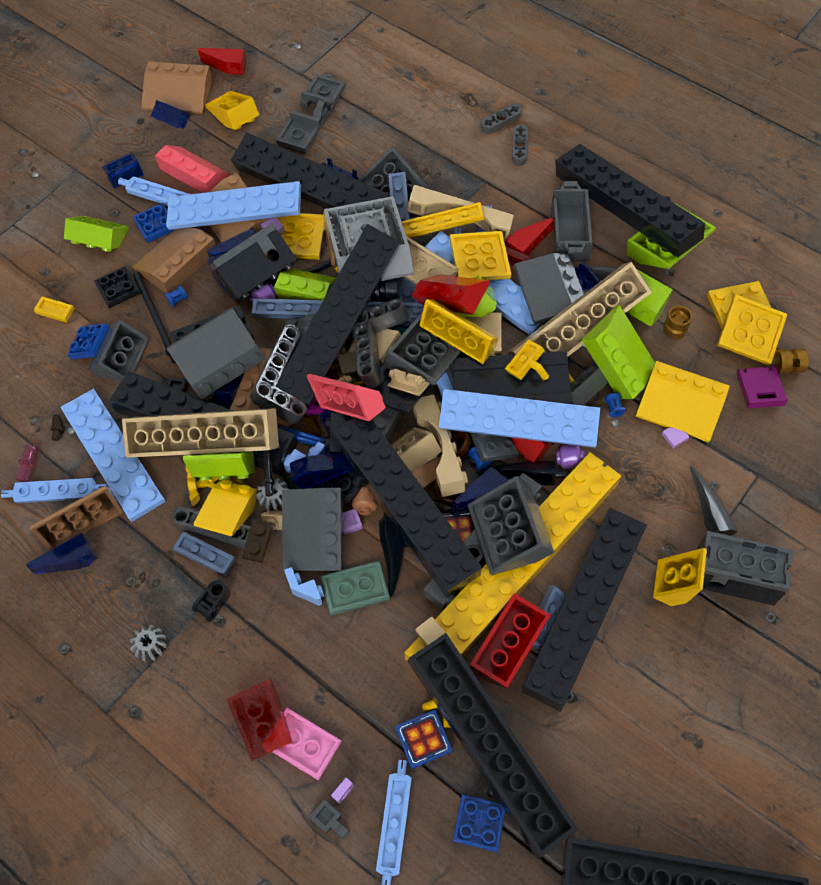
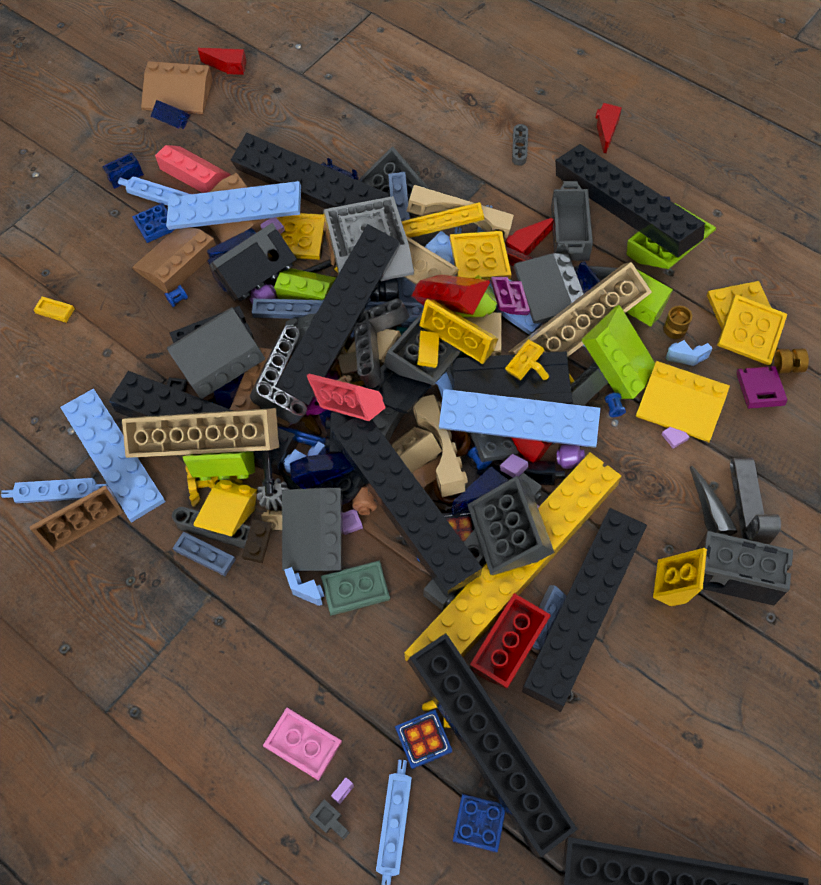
(26, 463): clear pink axle -> none
(57, 427): dark brown bar -> none
(68, 556): clear blue slope -> none
(88, 341): blue tile -> none
(95, 232): lime slope -> none
(117, 287): black tile -> none
(118, 352): dark grey slope -> none
(152, 649): light grey gear -> none
(154, 314): black bar -> none
(211, 601): black piece -> none
(233, 109): yellow slope -> none
(260, 719): clear red slope -> none
(301, 128): dark grey plate -> none
(393, 547): black piece -> none
(410, 383): tan hinge -> none
(428, 349): none -> yellow tile
(429, 631): tan tile -> none
(491, 123): dark grey beam -> none
(510, 296): none -> magenta slope
(514, 466): none -> lavender tile
(607, 122): none -> red slope
(684, 354): none -> light blue slope
(752, 521): none -> flat silver beam

